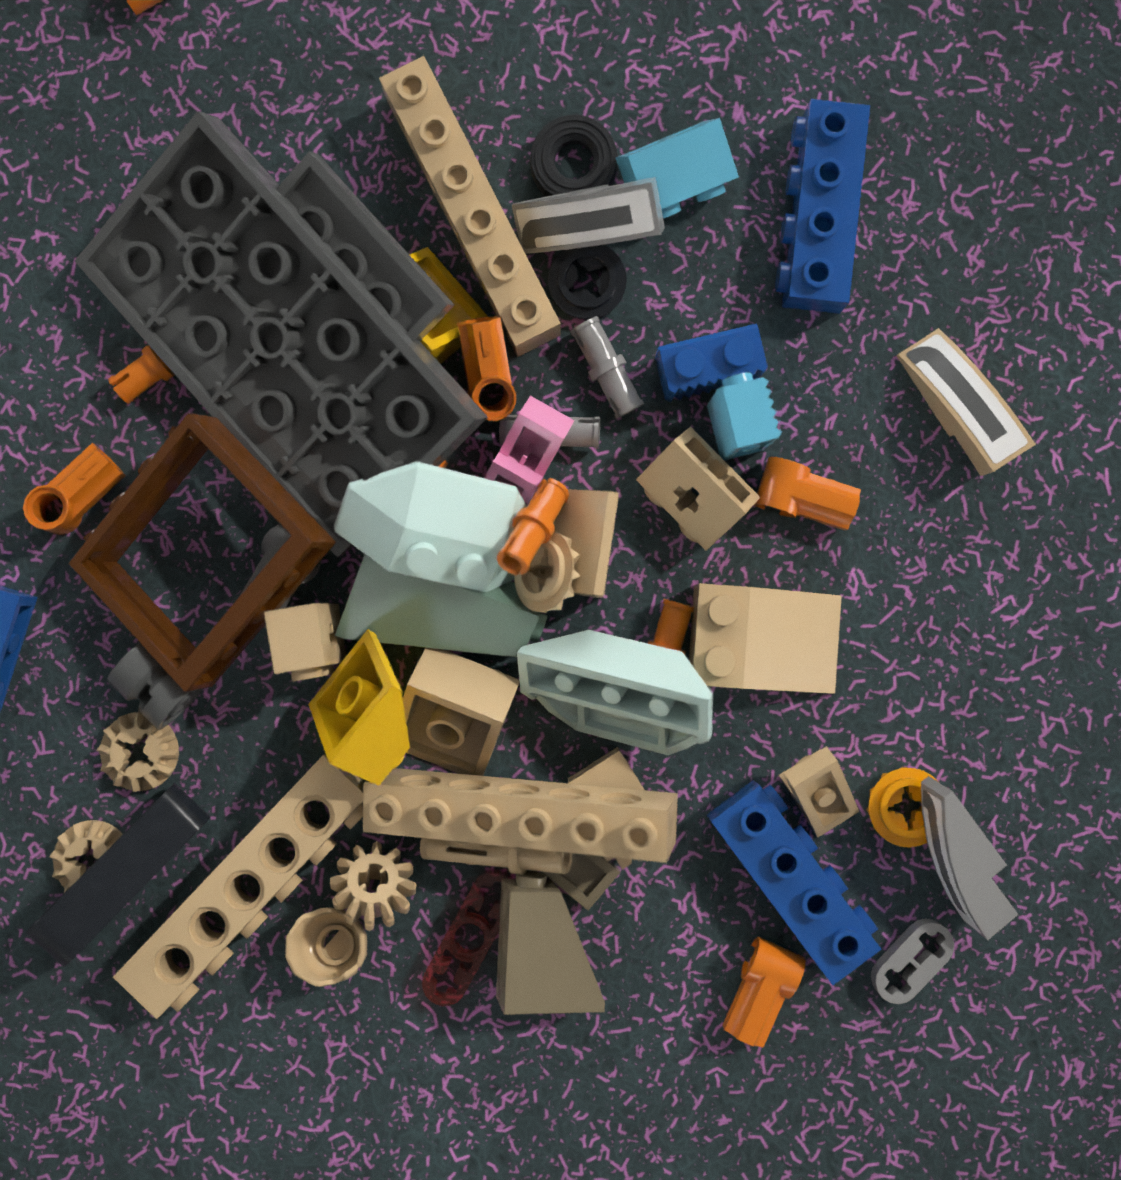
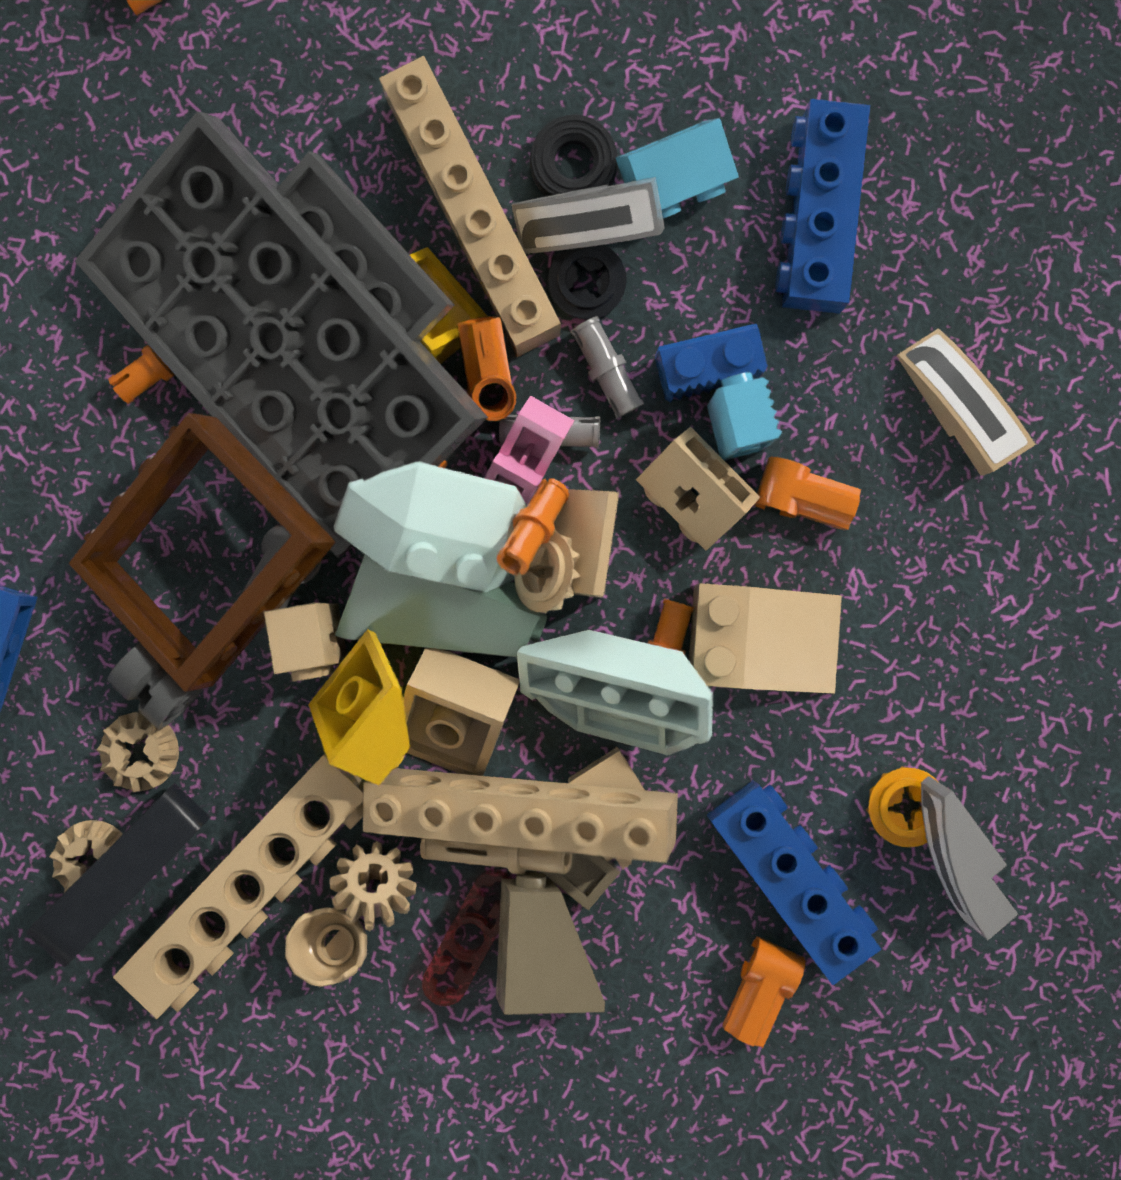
(77, 486): orange piece -> none
(820, 791): tan slope -> none
(921, 969): light grey beam -> none

